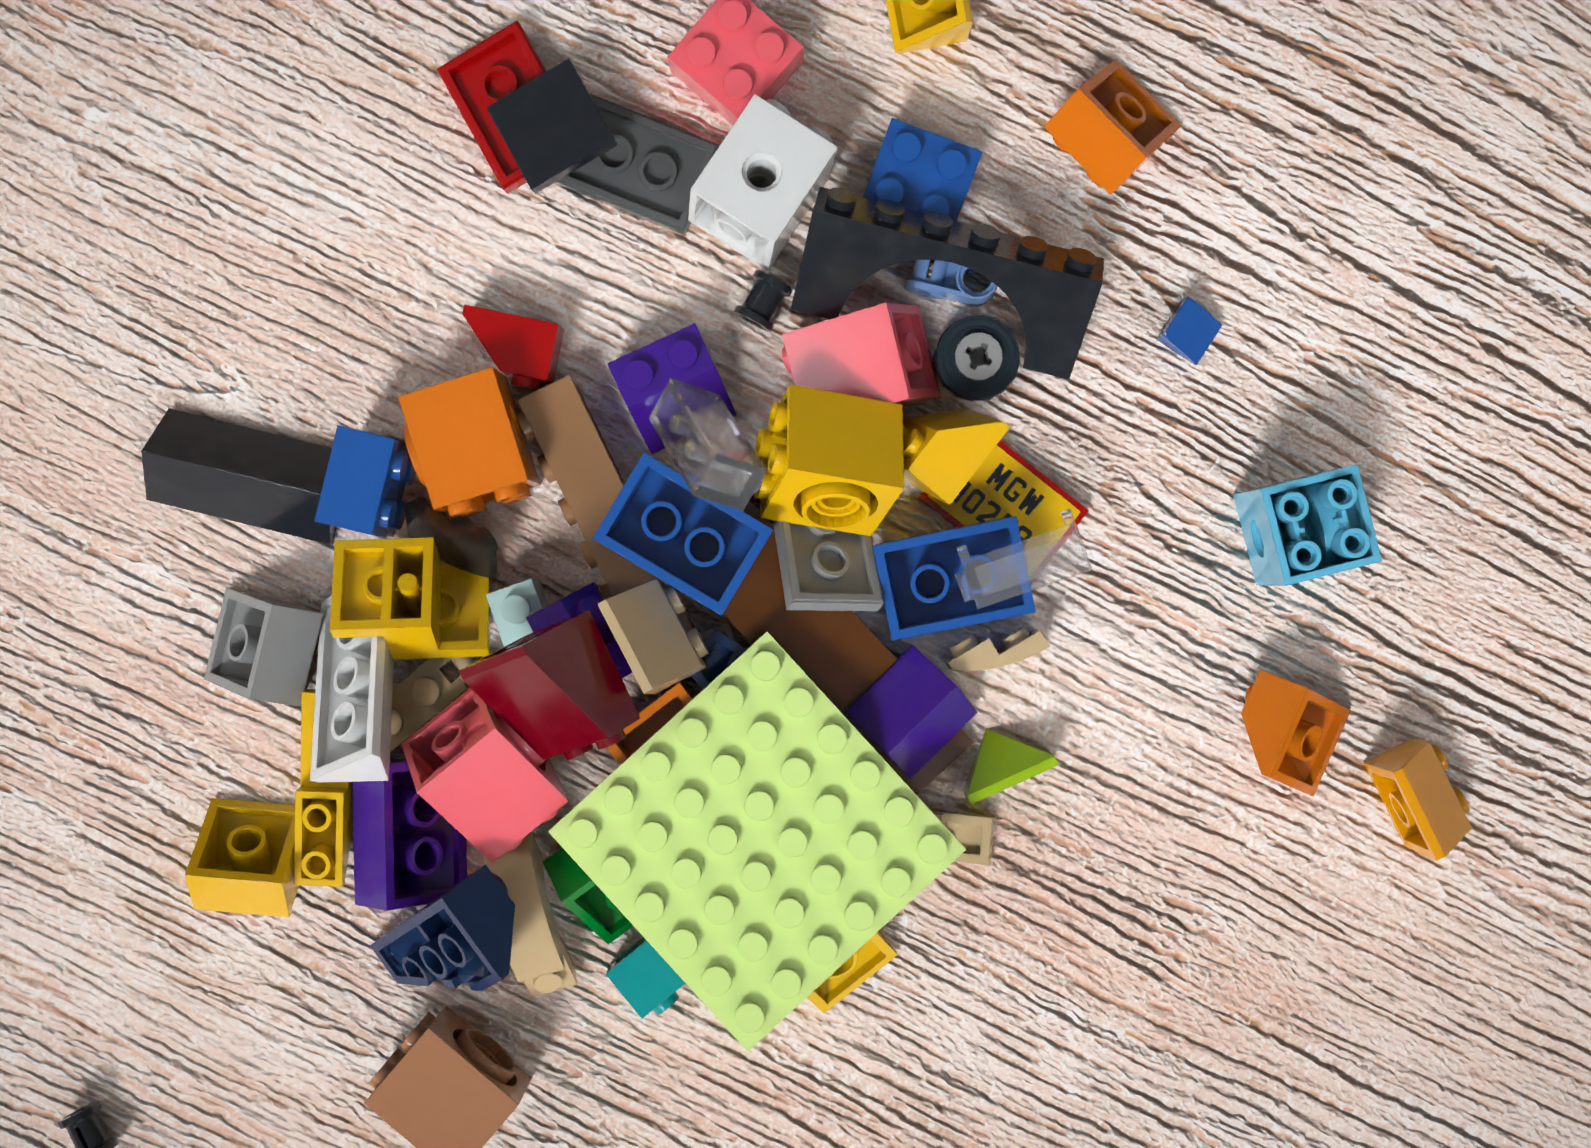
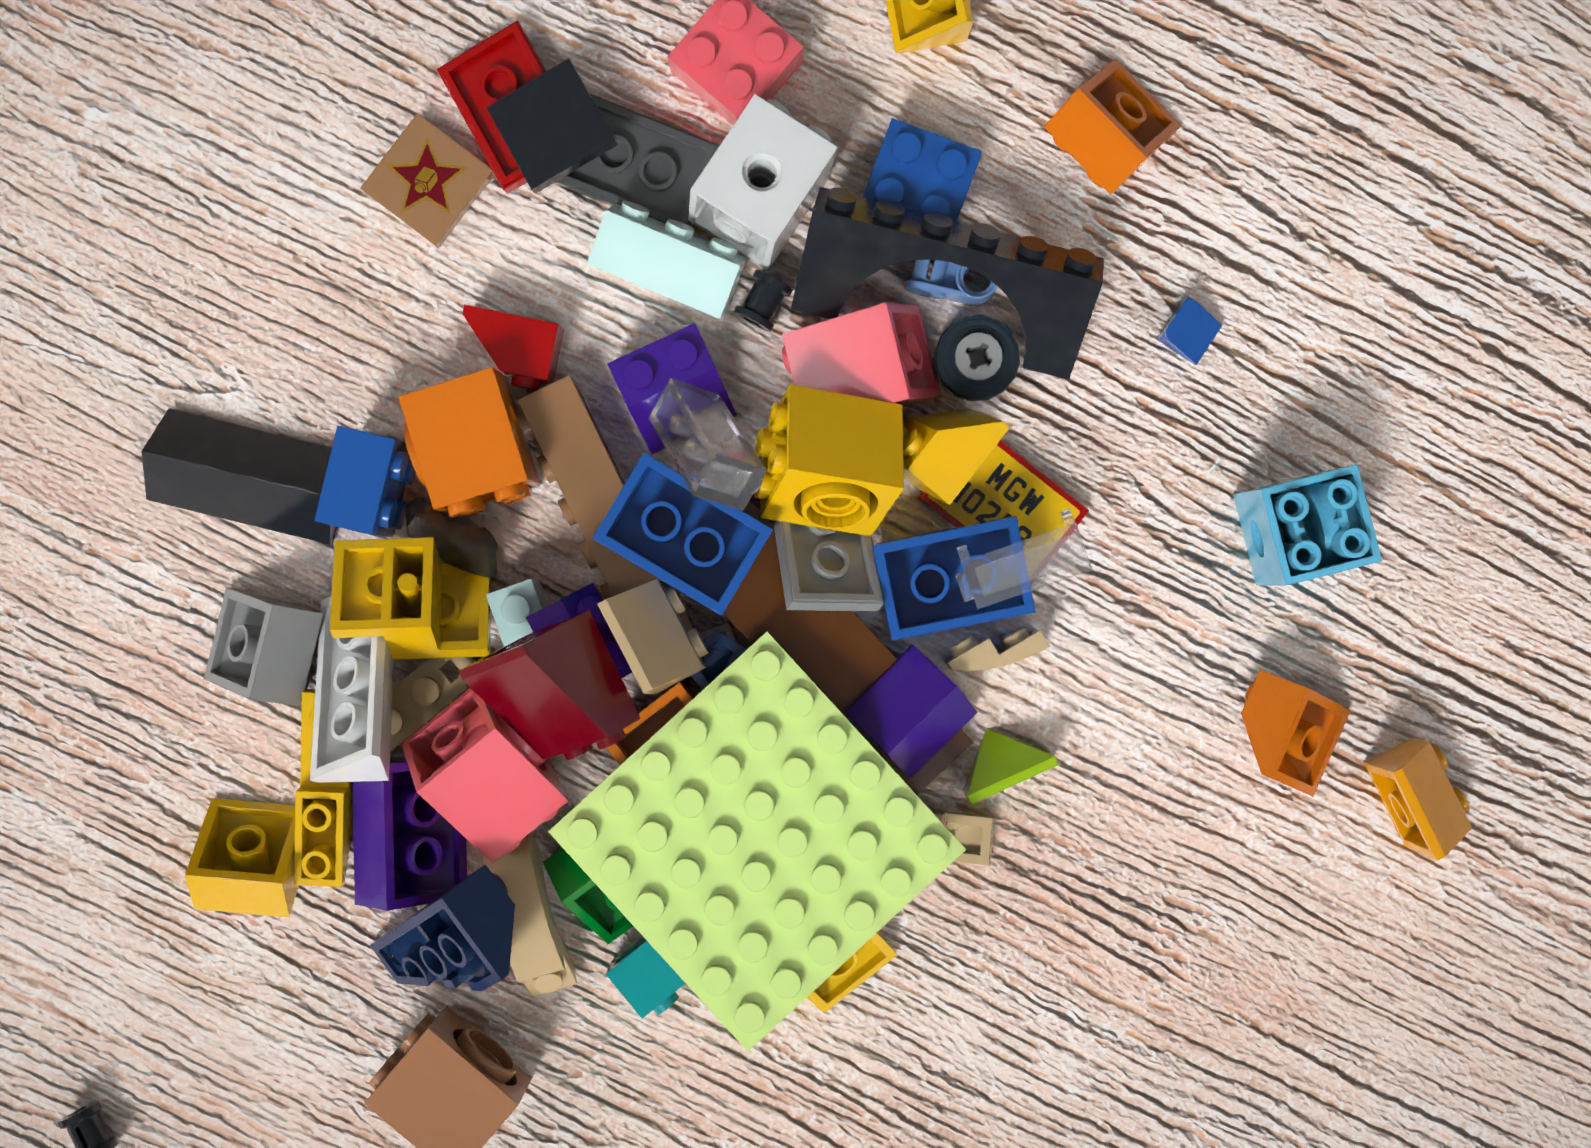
(427, 180): none -> medium nougat tile
(667, 258): none -> light aqua brick

